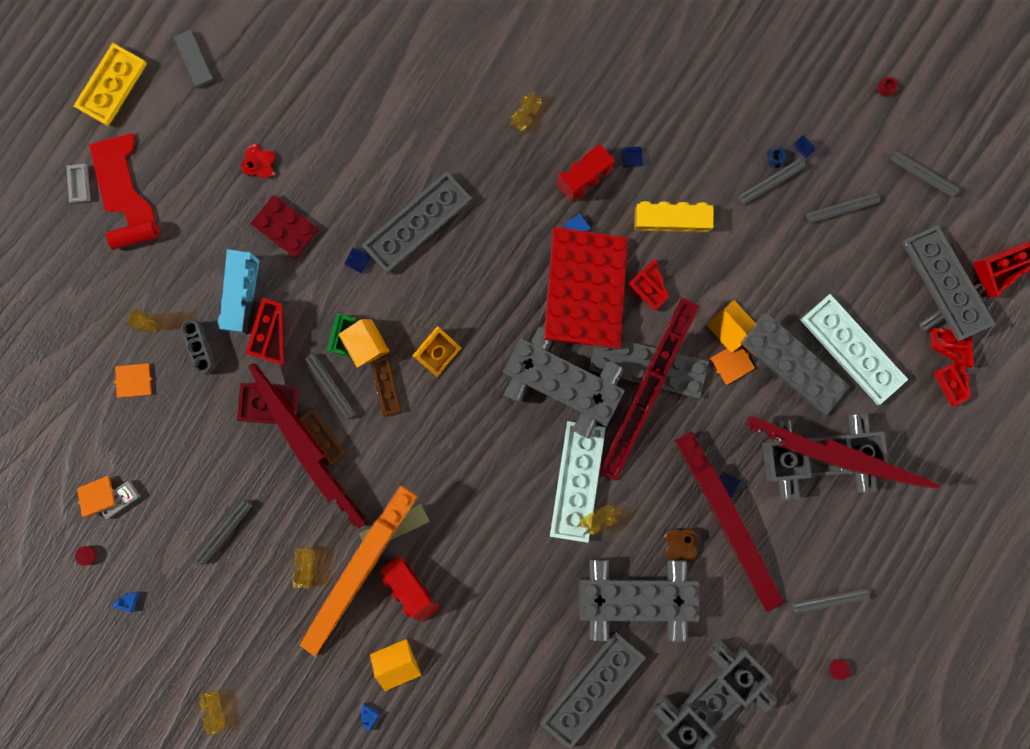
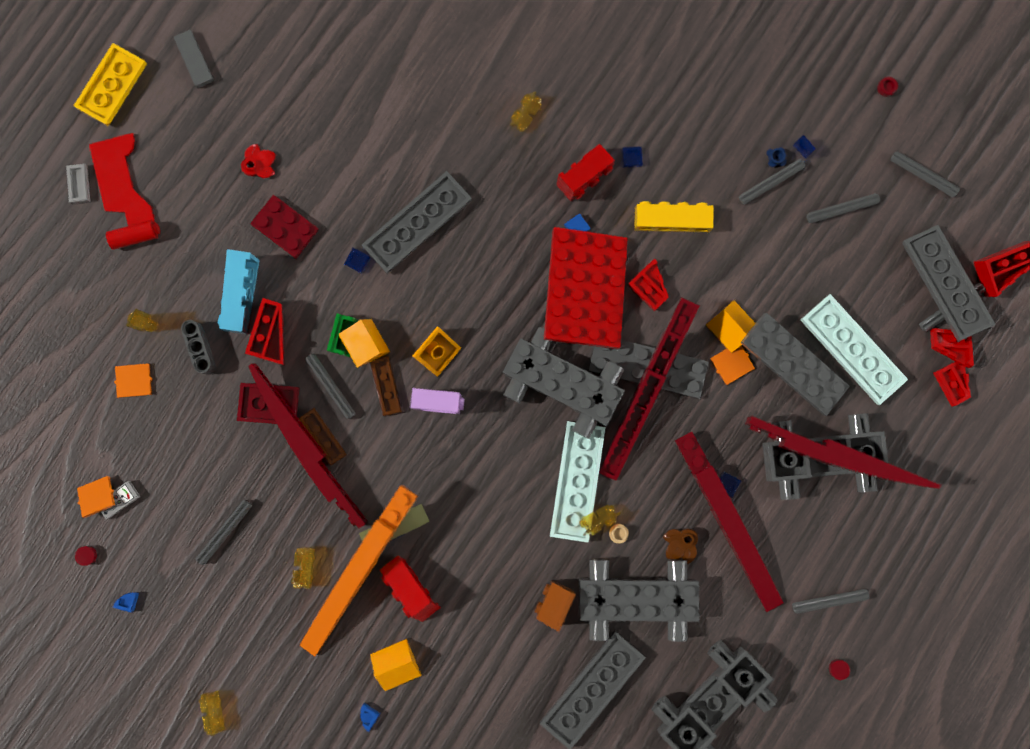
(437, 401): none -> lavender window
(554, 605): none -> dark orange slope
(618, 533): none -> tan plate

